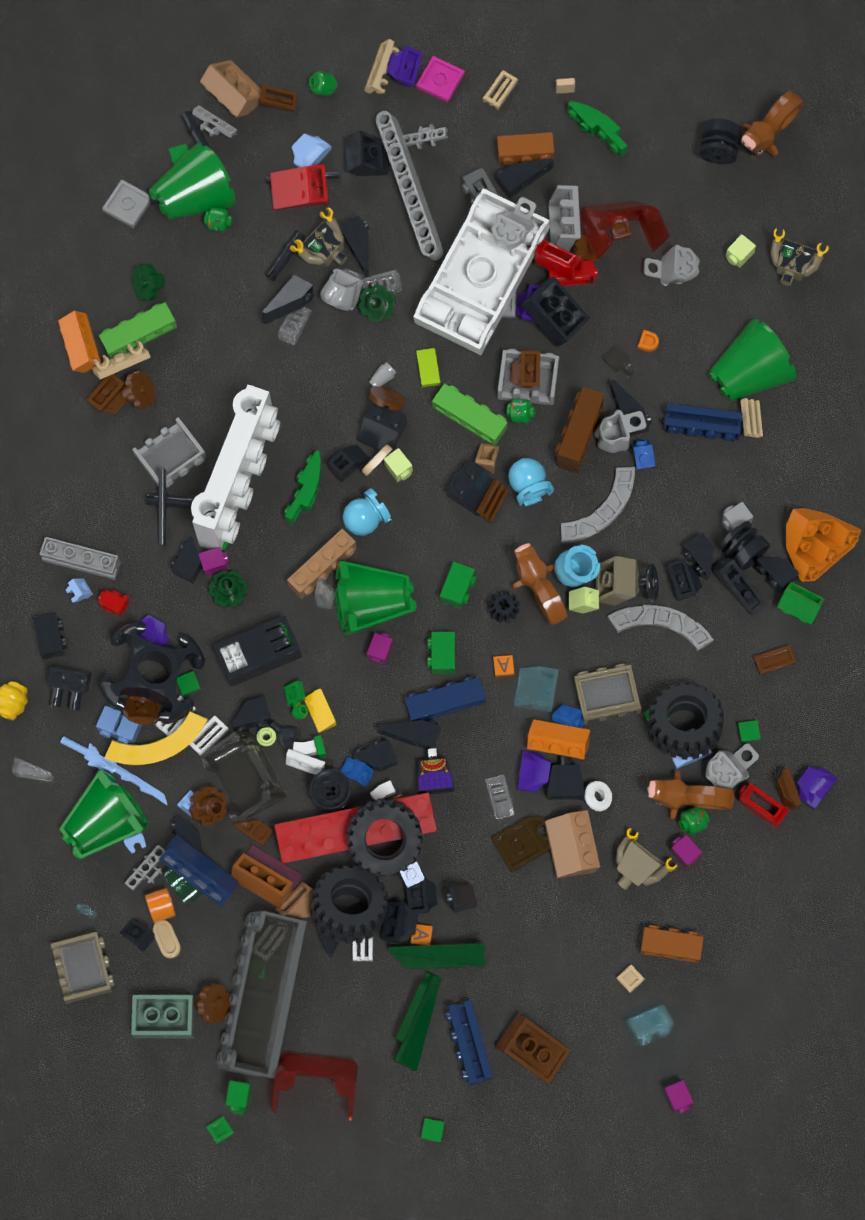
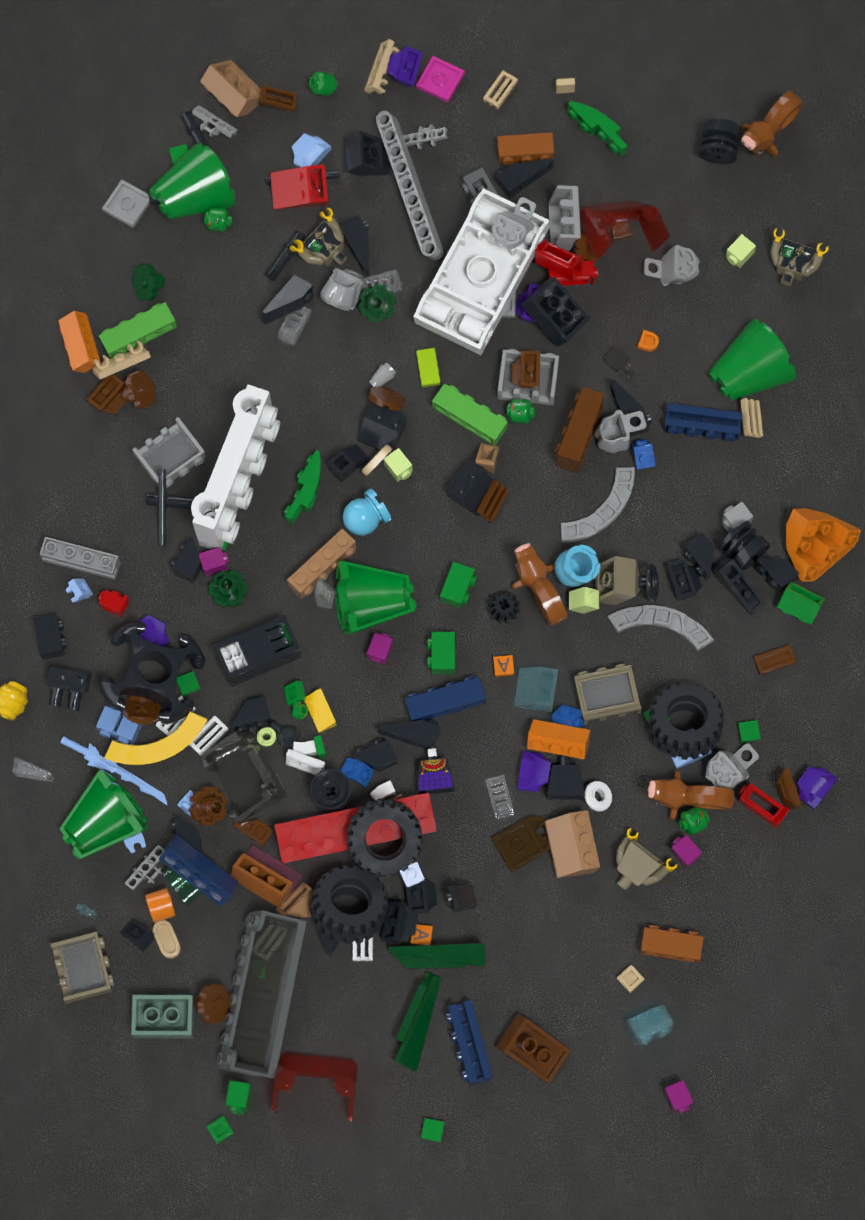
(528, 479): medium azure tile -> none

